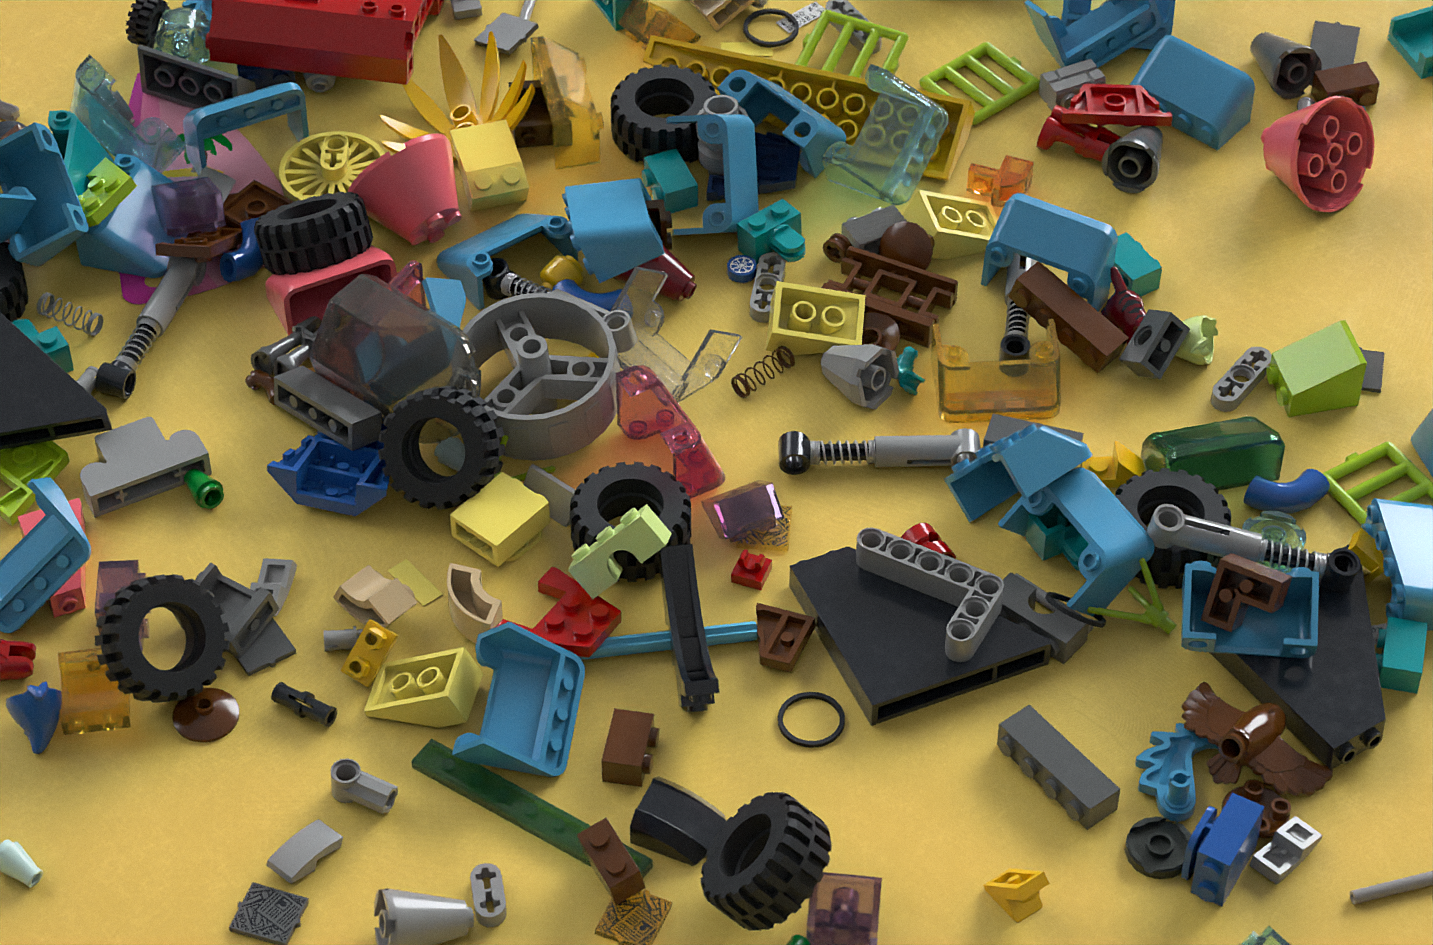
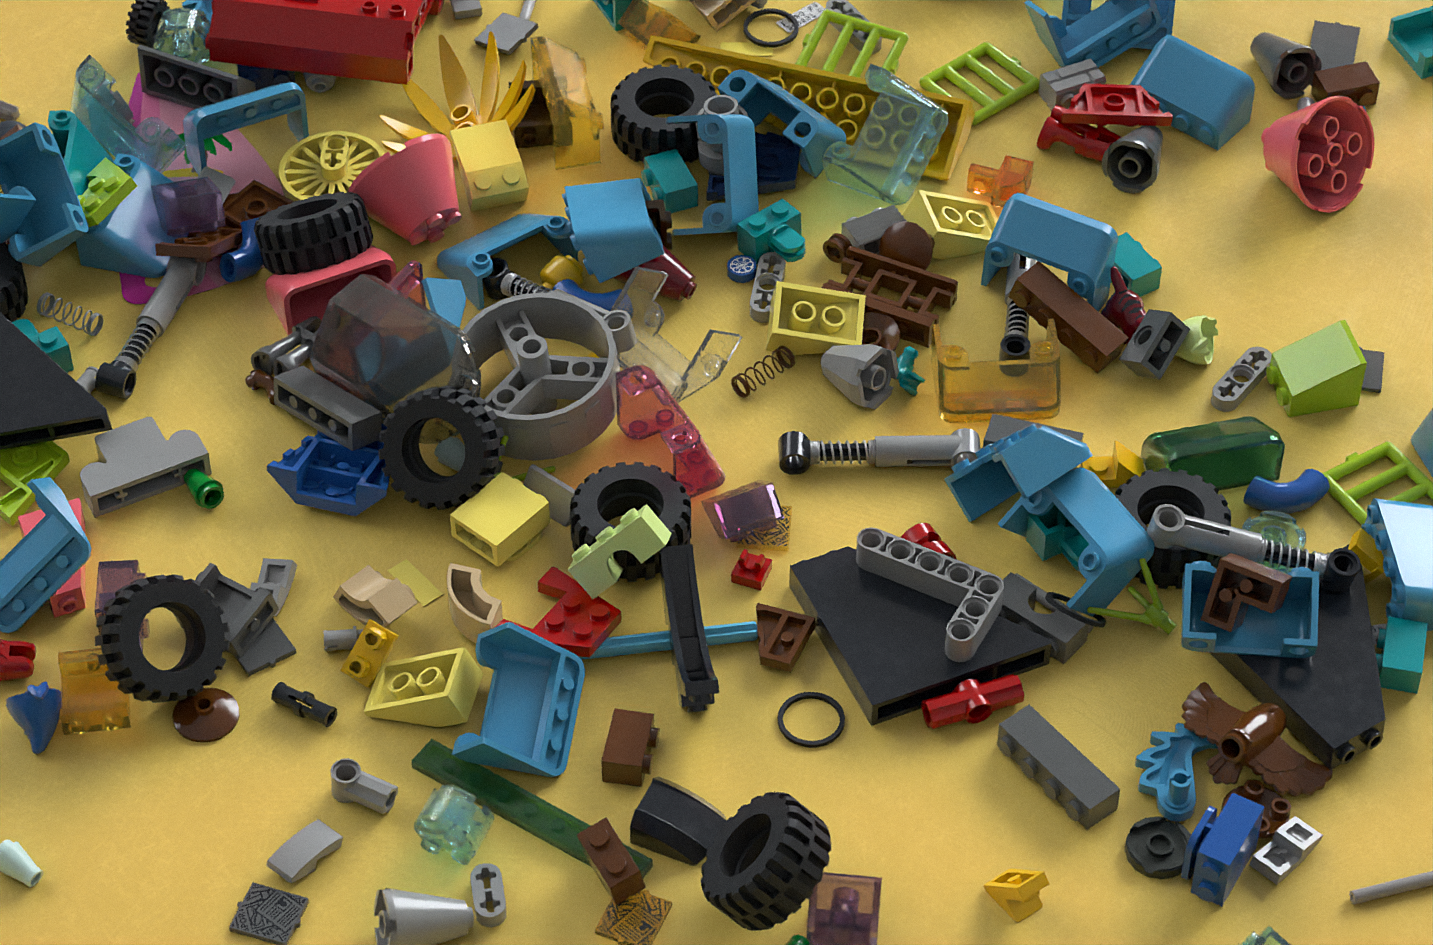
(453, 824): none -> clear light blue brick
(972, 701): none -> red piece

